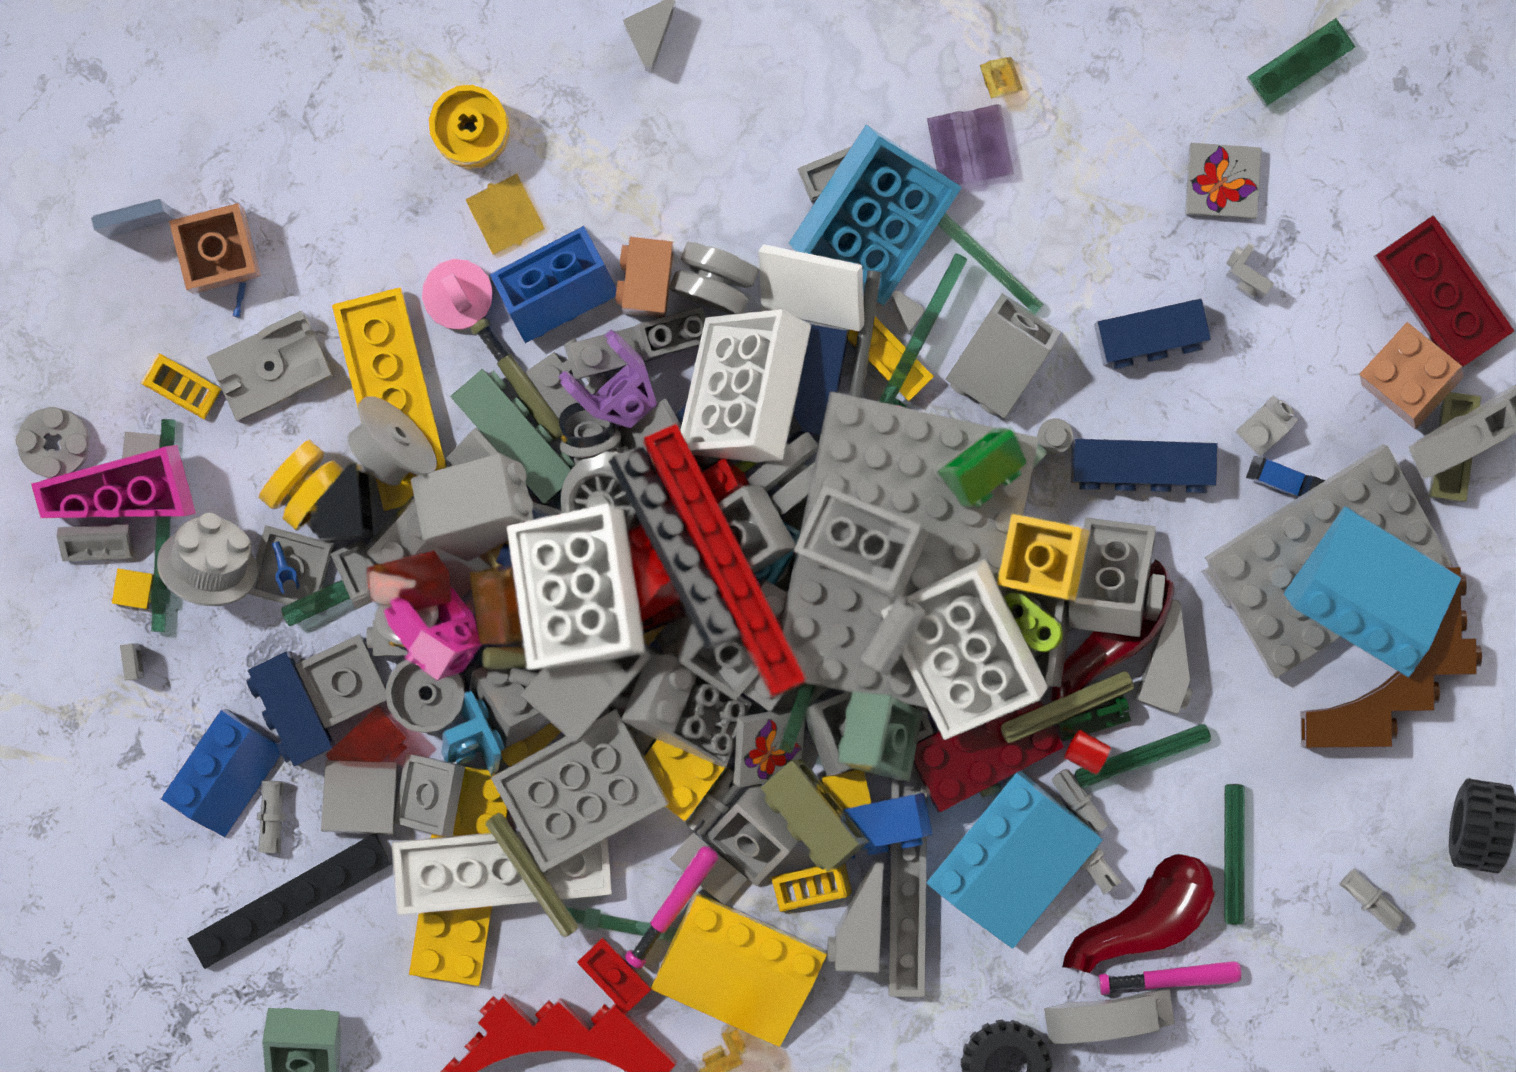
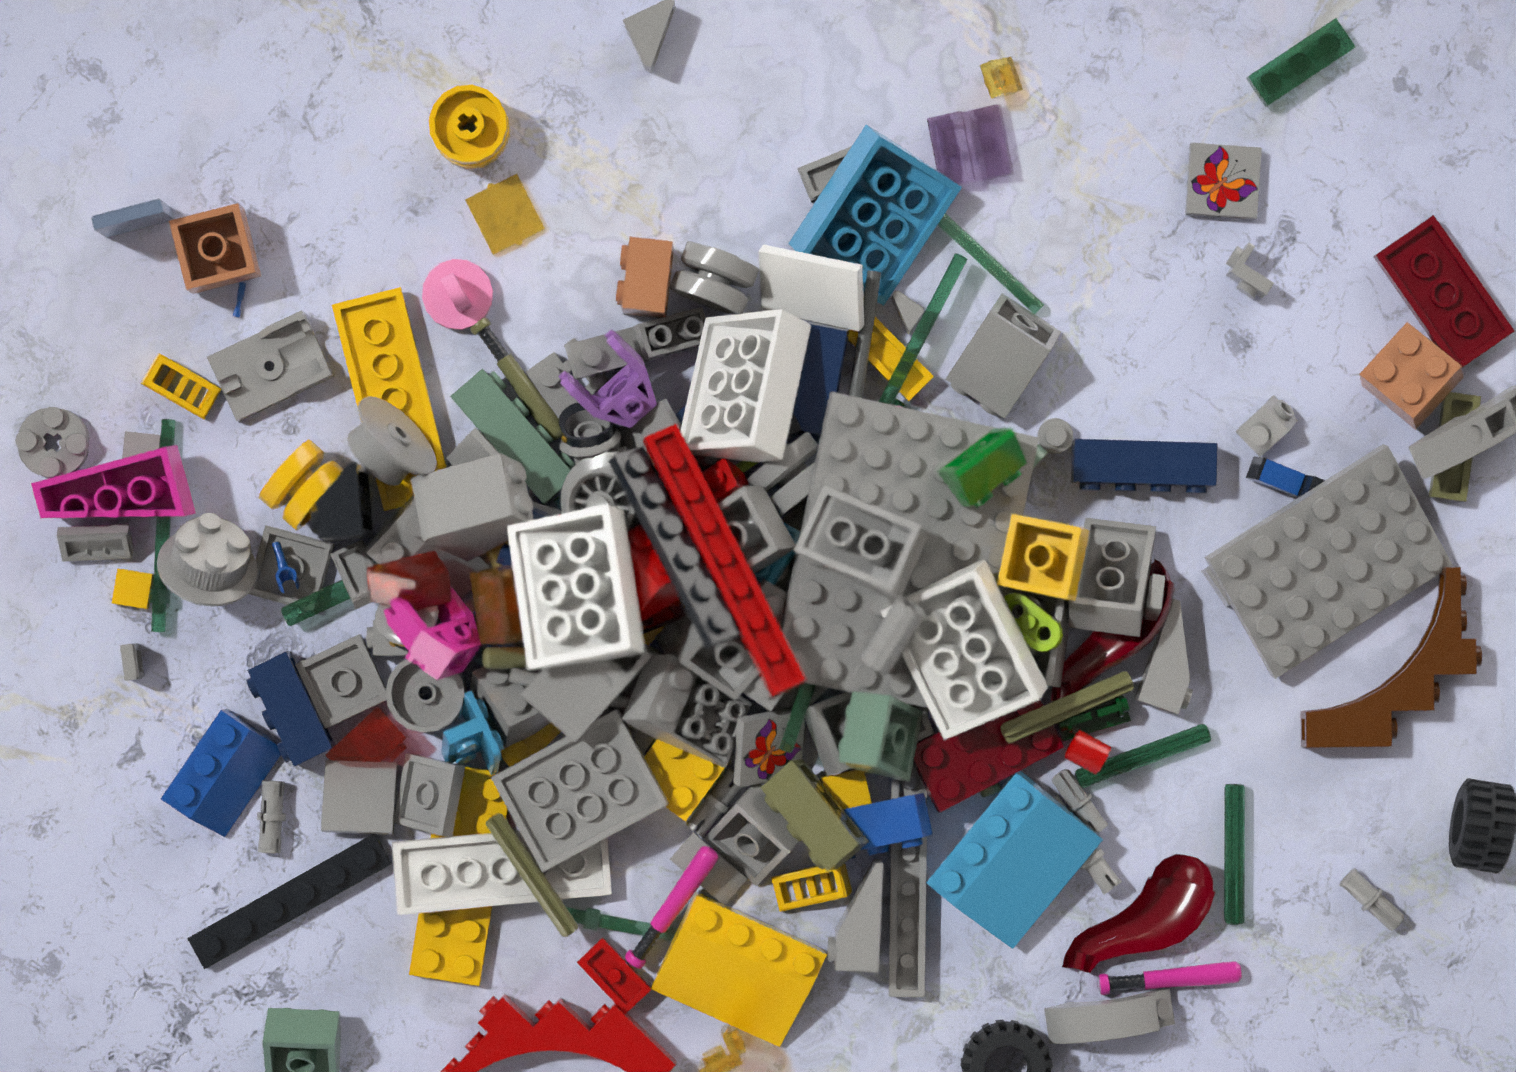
(554, 284): blue slope -> none
(1152, 333): dark blue brick -> none
(1374, 591): dark azure slope -> none

